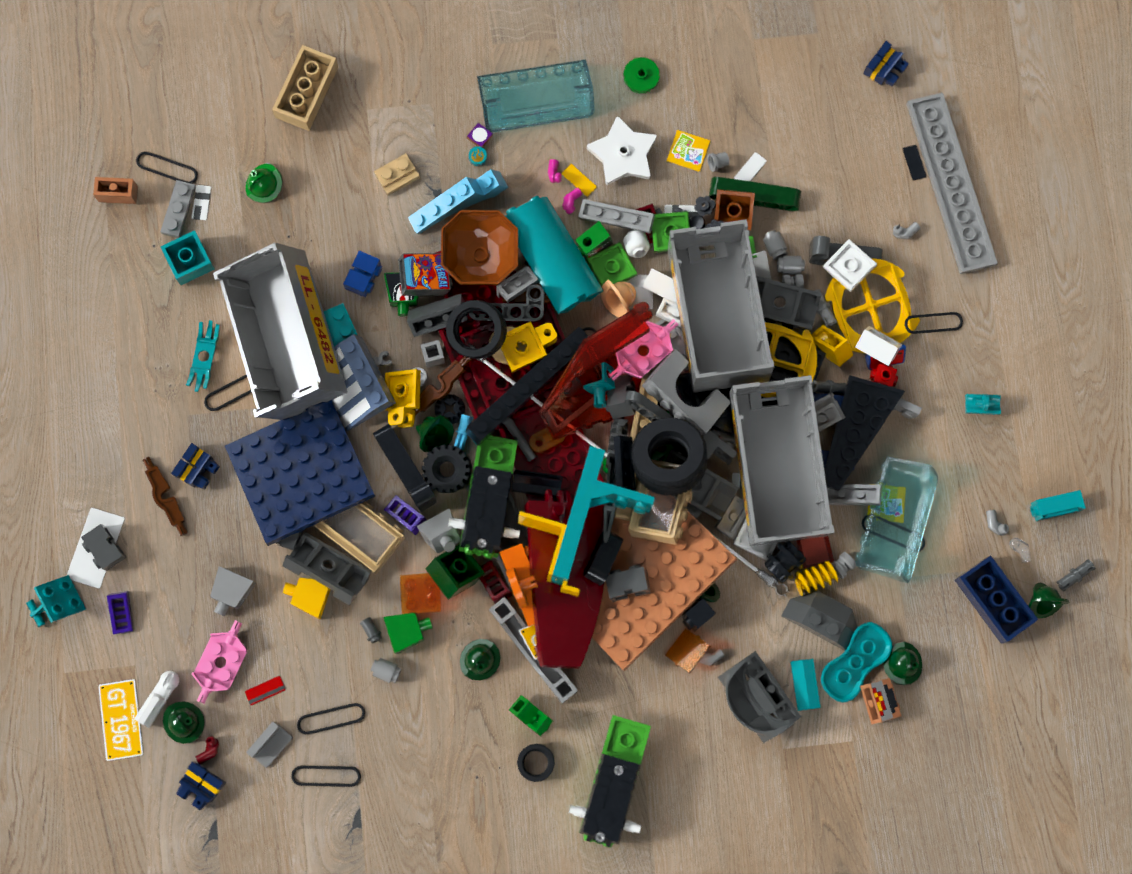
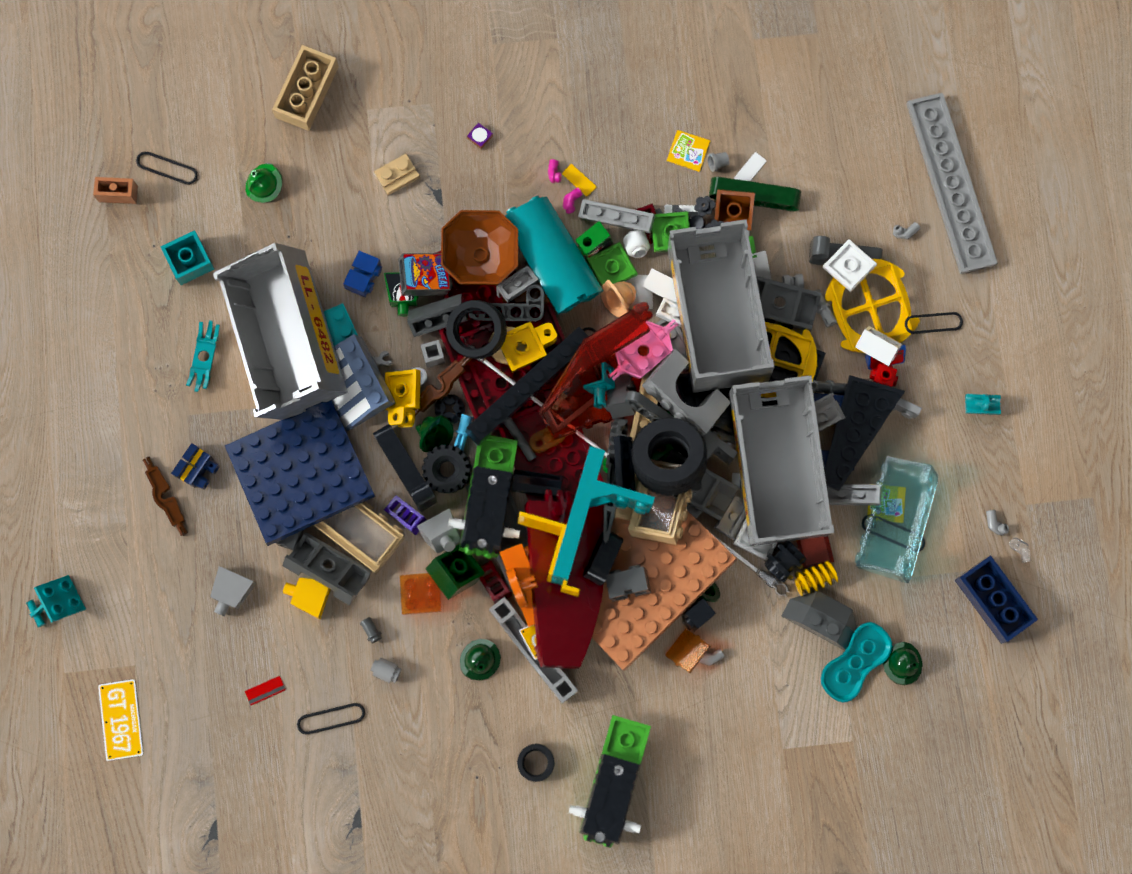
(82, 566): white sticker -> none
(100, 545): dark grey brick -> none
(111, 605): dark purple slope -> none
(155, 702): white piece -> none
(178, 209): light grey plate -> none
(183, 722): dark green helmet -> none
(201, 202): white sticker -> none
(202, 783): dark blue hips -> none
(210, 750): dark red arm -> none
(220, 389): black piece -> none
(220, 645): bright pink plate -> none
(269, 744): light grey panel -> none
(326, 784): black piece -> none
(406, 630): green torso -> none
(460, 196): medium azure arch -> none
(477, 156): teal tile -> none
(530, 715): green brick -> none
(536, 96): clear light blue windscreen -> none
(623, 164): white plate -> none
(638, 83): green plate -> none
(757, 698): dark grey piece -> none
(775, 244): light grey brick -> none
(790, 265): light grey brick -> none
(805, 684): teal piece -> none
(834, 345): yellow arch -> none
(843, 565): light grey wheel -> none
(880, 701): brick -> none
(883, 63): dark blue hips -> none
(914, 162): black sticker -> none
(1045, 601): dark green helmet -> none
(1057, 505): teal window -> none
(1075, 575): dark grey pin -> none

